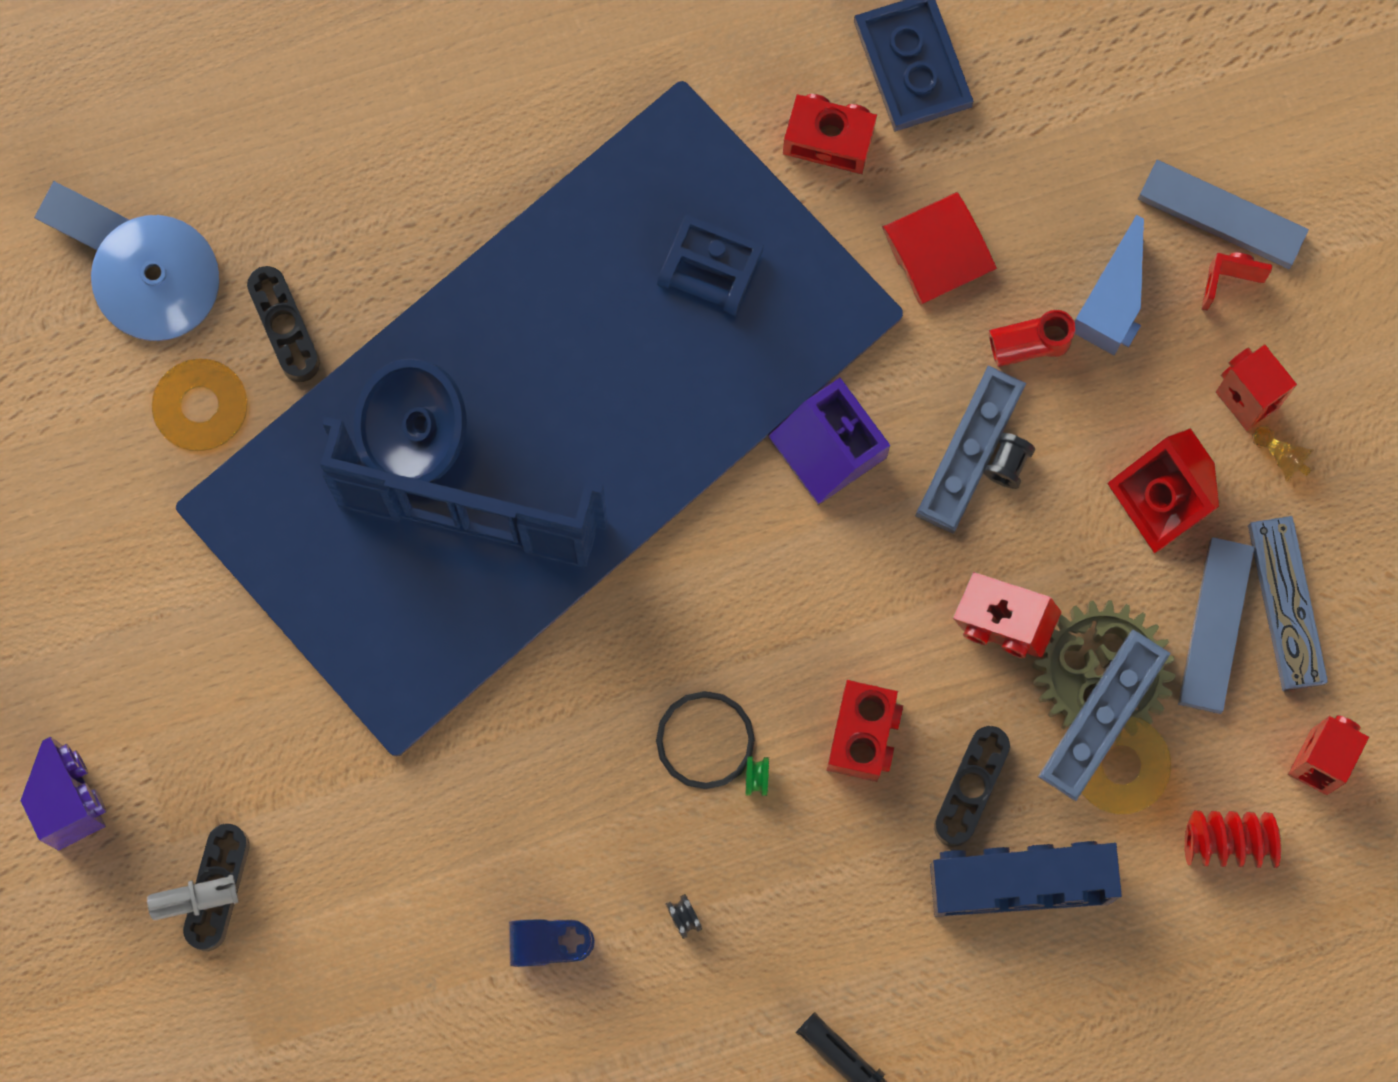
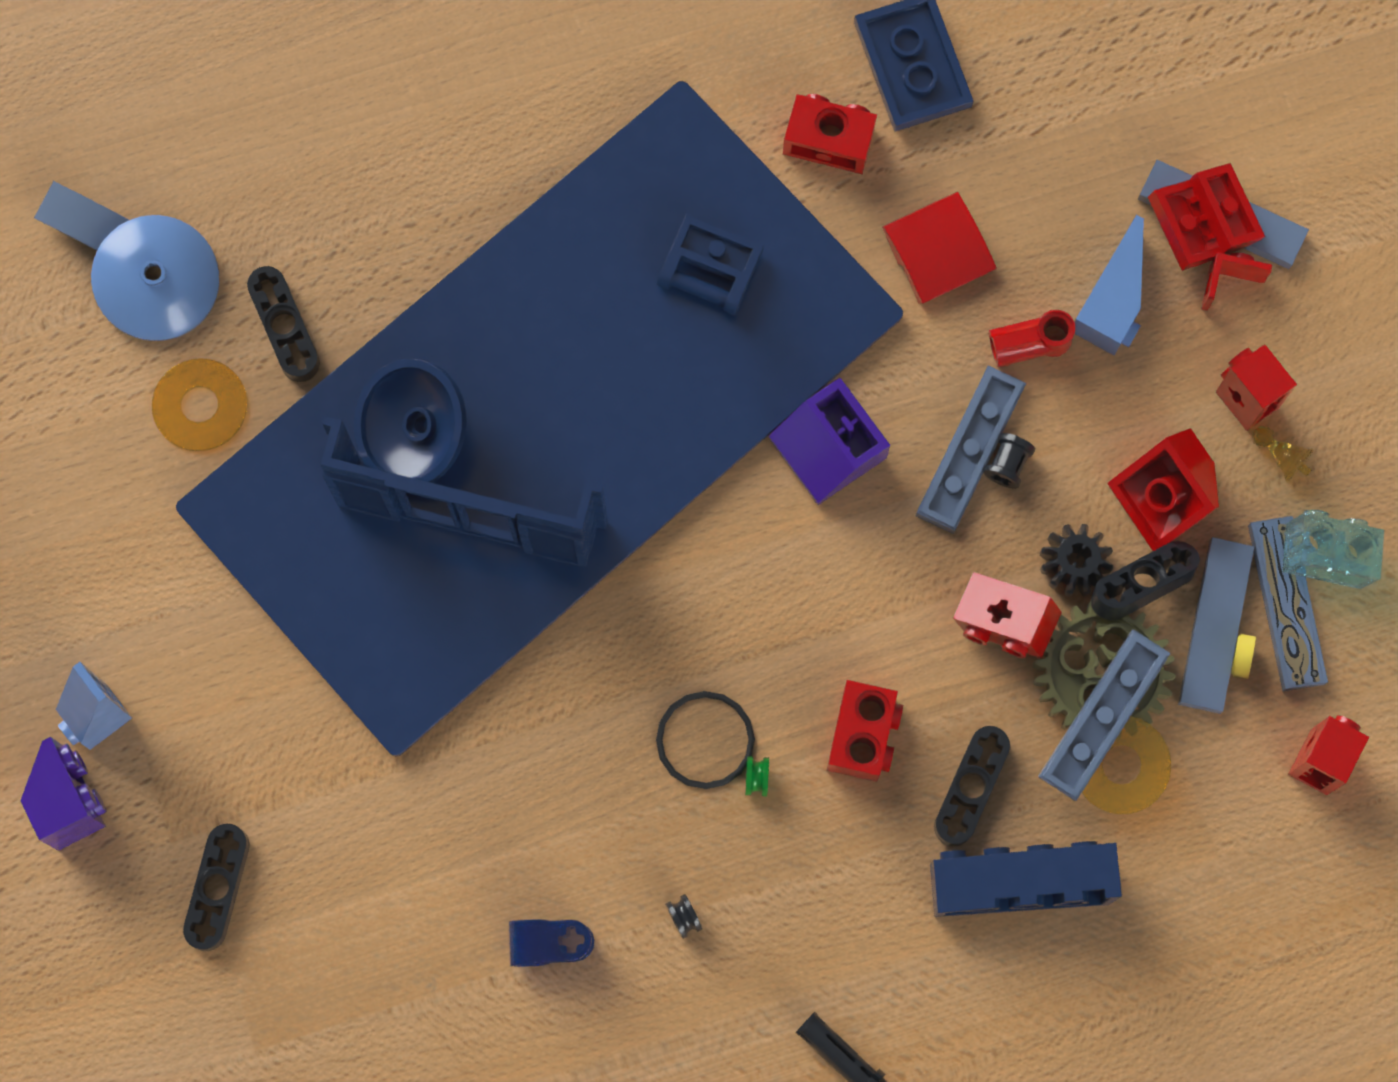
(89, 708): none -> medium blue slope
(192, 898): light grey axle -> none
(1070, 543): none -> black gear
(1136, 595): none -> black beam
(1206, 216): none -> red slope
(1233, 837): red piece -> none
(1243, 656): none -> light yellow tile
(1333, 558): none -> clear light blue brick

